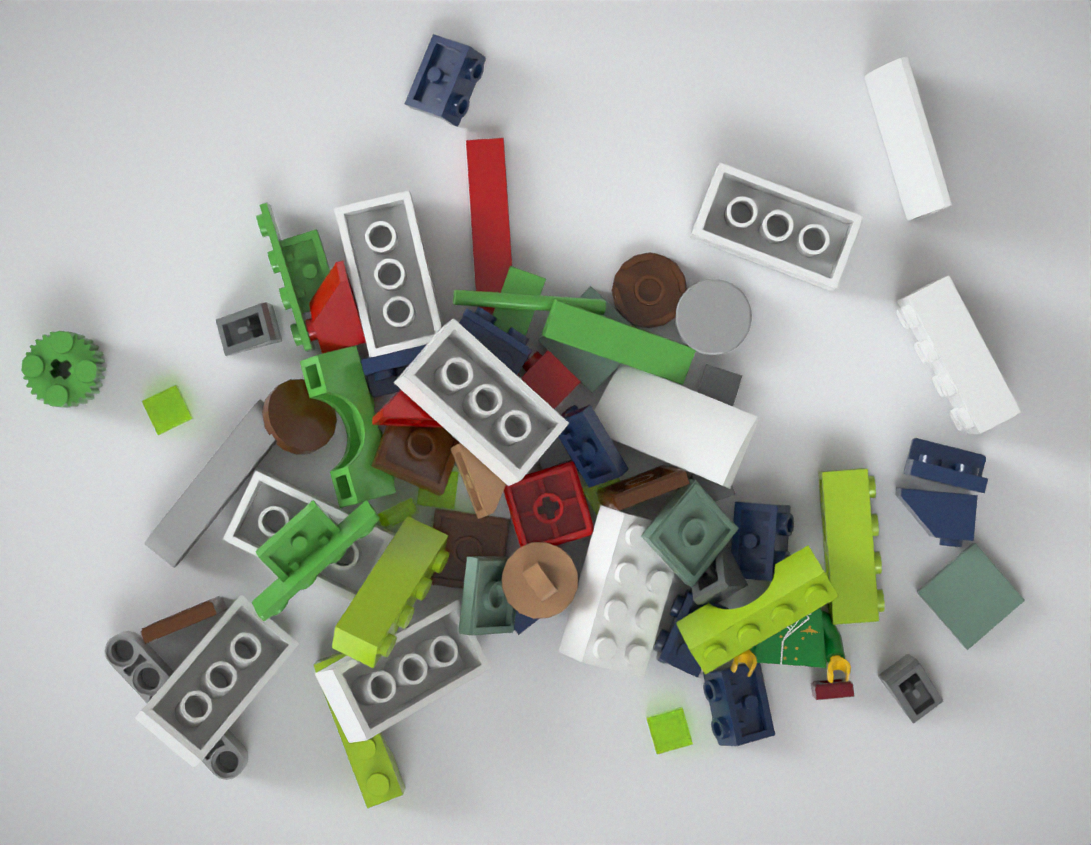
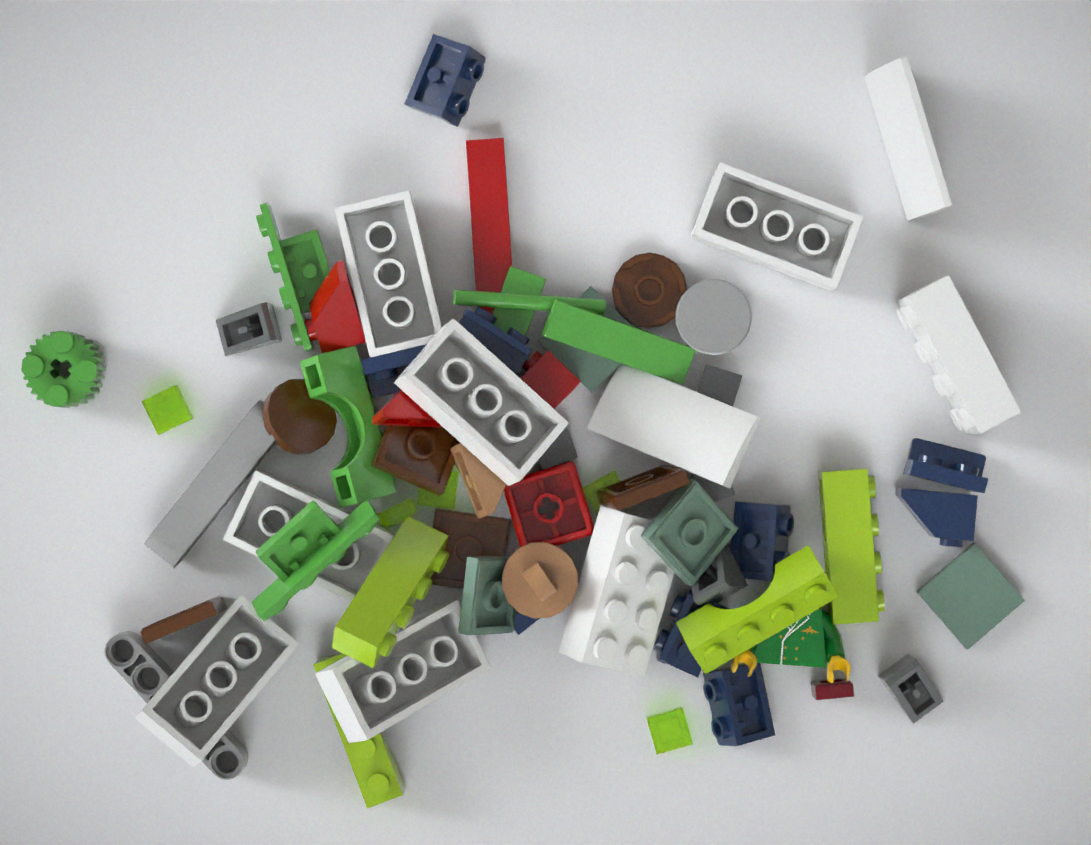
(591, 446): dark blue bracket -> none

